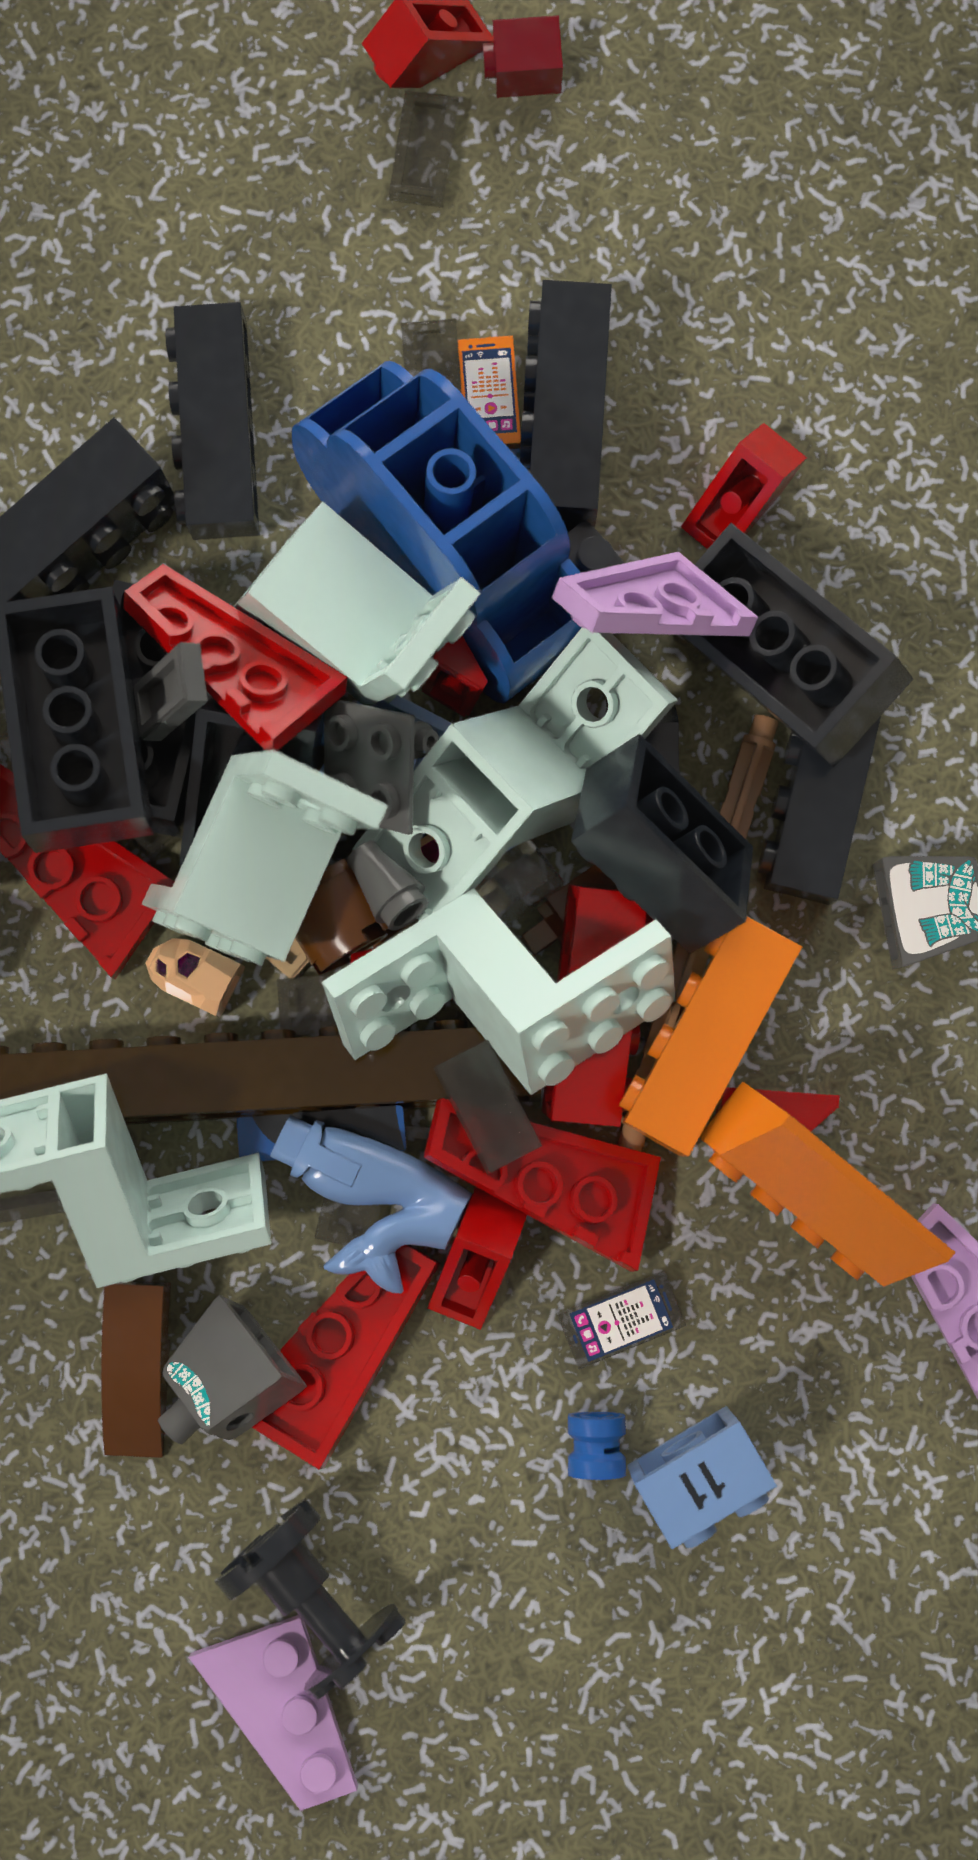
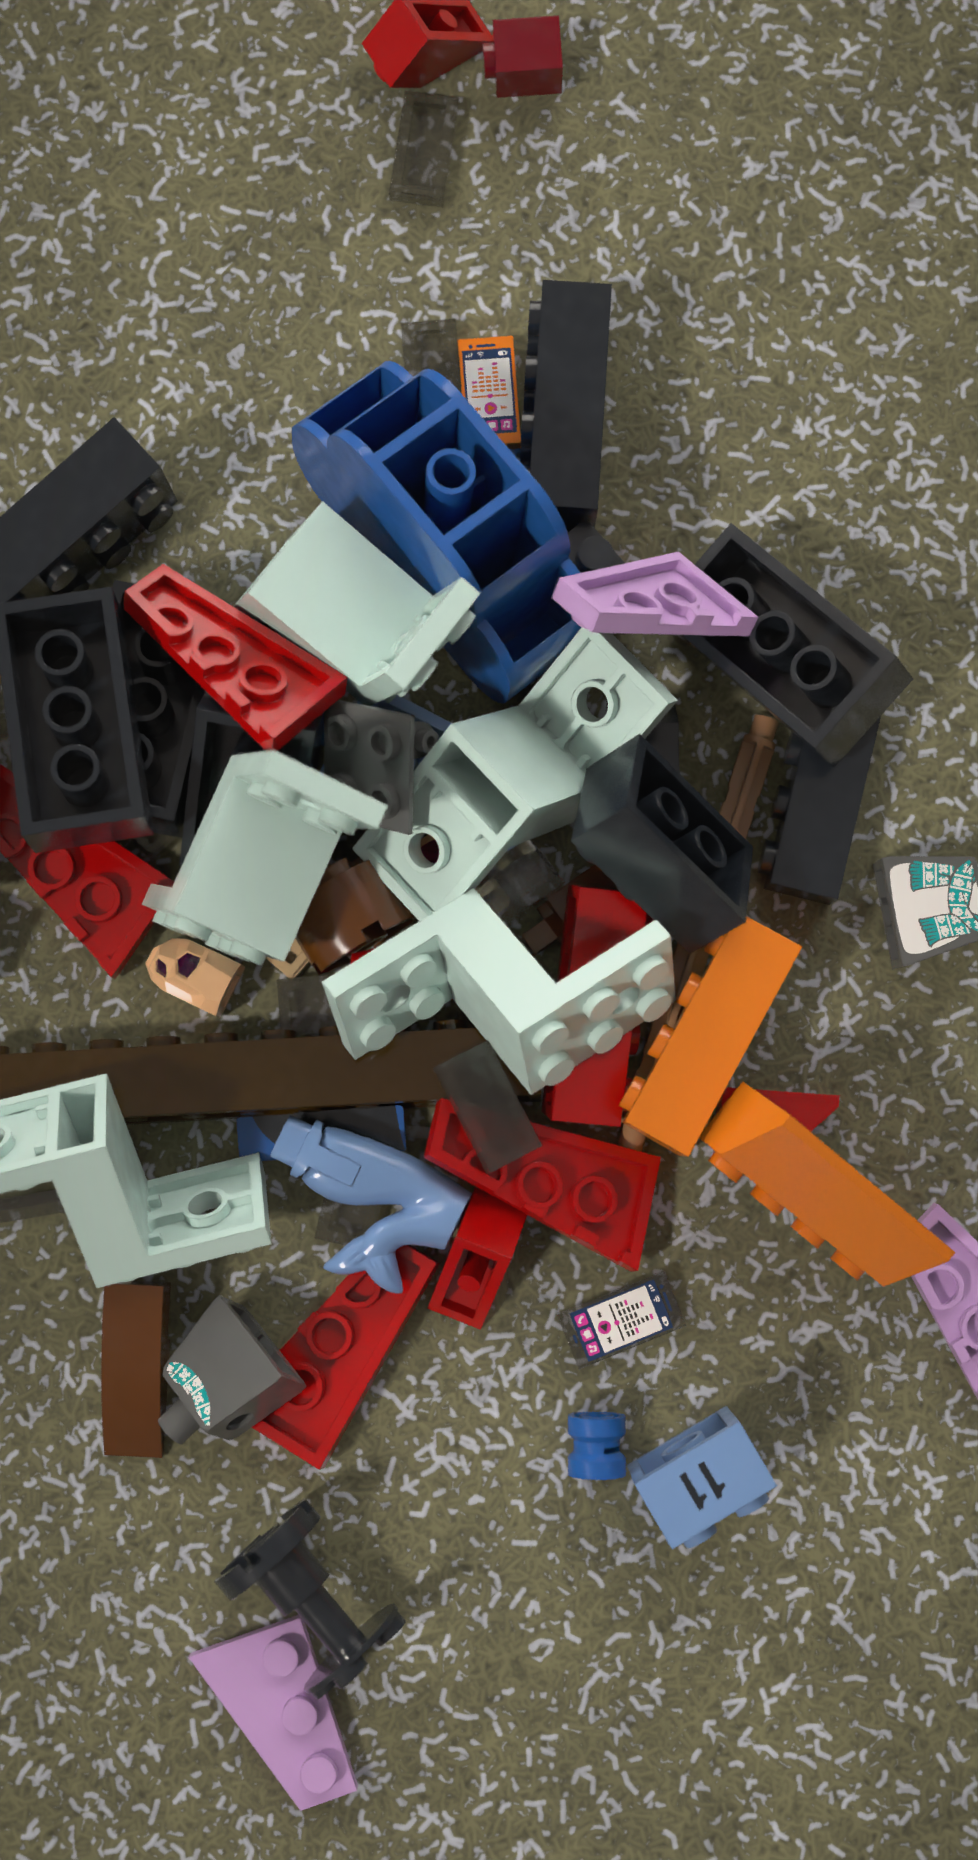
(170, 692): dark grey tile -> none
(214, 421): black brick -> none
(388, 888): dark grey cone -> none
(456, 679): red slope -> none
(744, 485): red slope -> none

